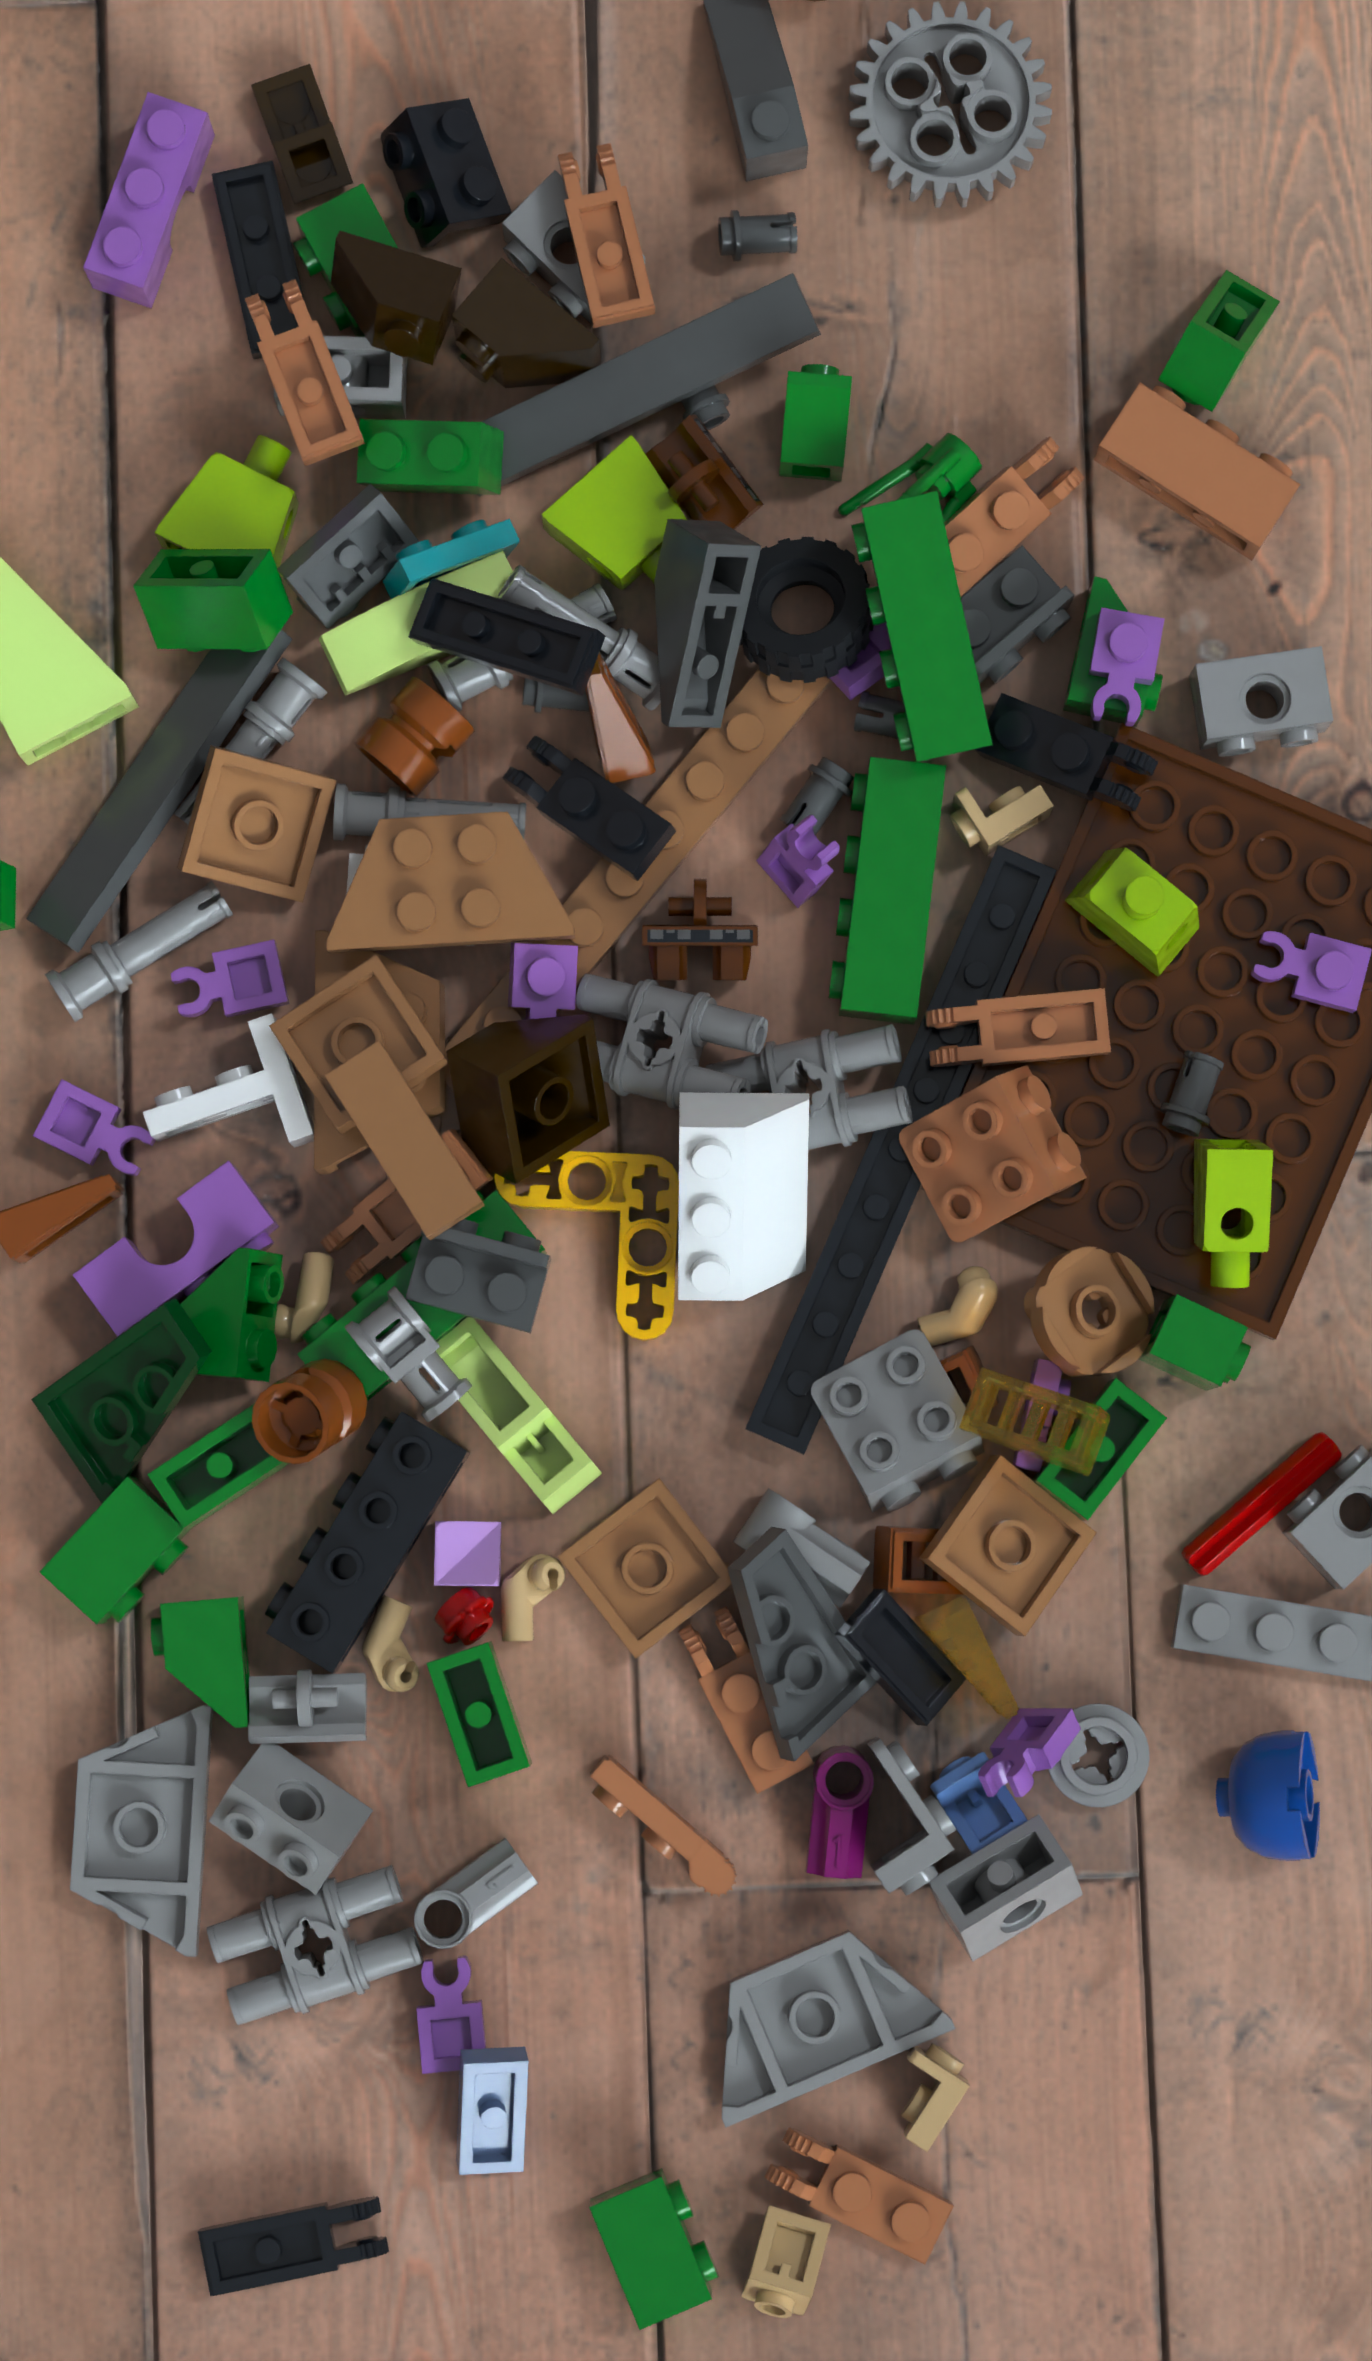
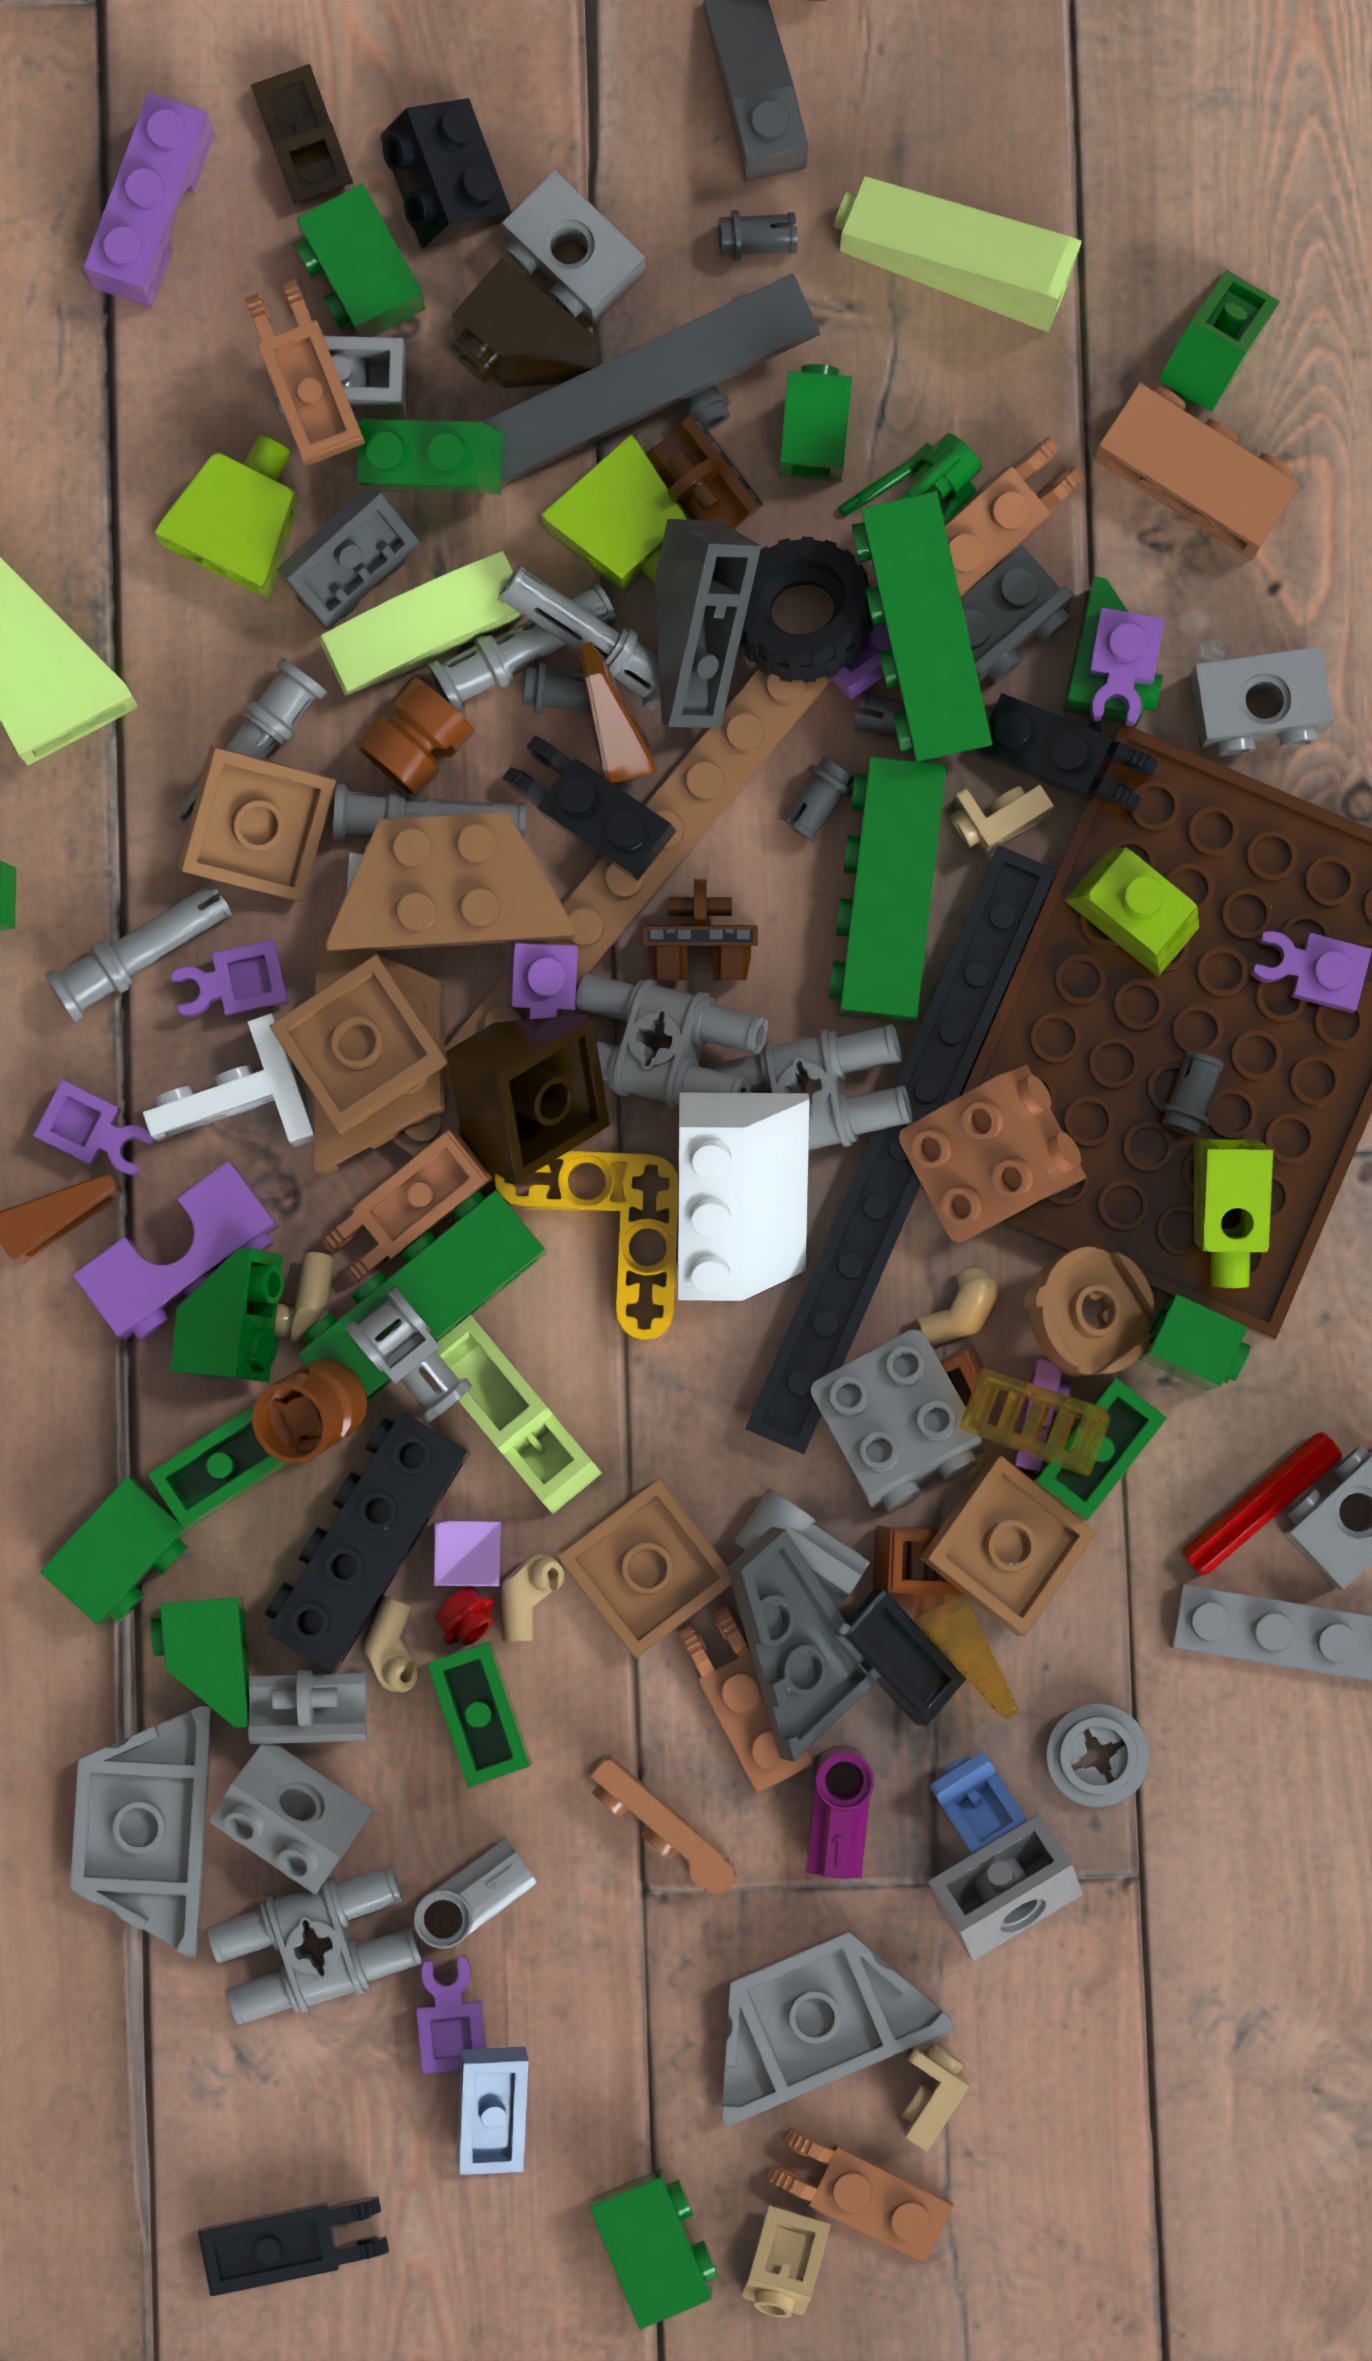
(123, 1395): dark green wing -> none
(151, 791): dark grey tile -> none
(213, 599): green brick -> none
(257, 242): black tile -> none
(395, 295): dark brown slope -> none
(404, 1140): medium nougat tile -> none
(468, 544): teal plate -> none
(481, 1275): dark grey bracket -> none
(507, 636): black tile -> none
(606, 243): nougat hinge -> none
(798, 860): medium lavender plate -> none
(912, 1861): light grey bracket -> none
(959, 250): none -> yellowish green slope
(1000, 86): light grey gear -> none
(1027, 1028): nougat hinge -> none
(1028, 1744): medium lavender plate -> none
(1273, 1796): blue cylinder -> none

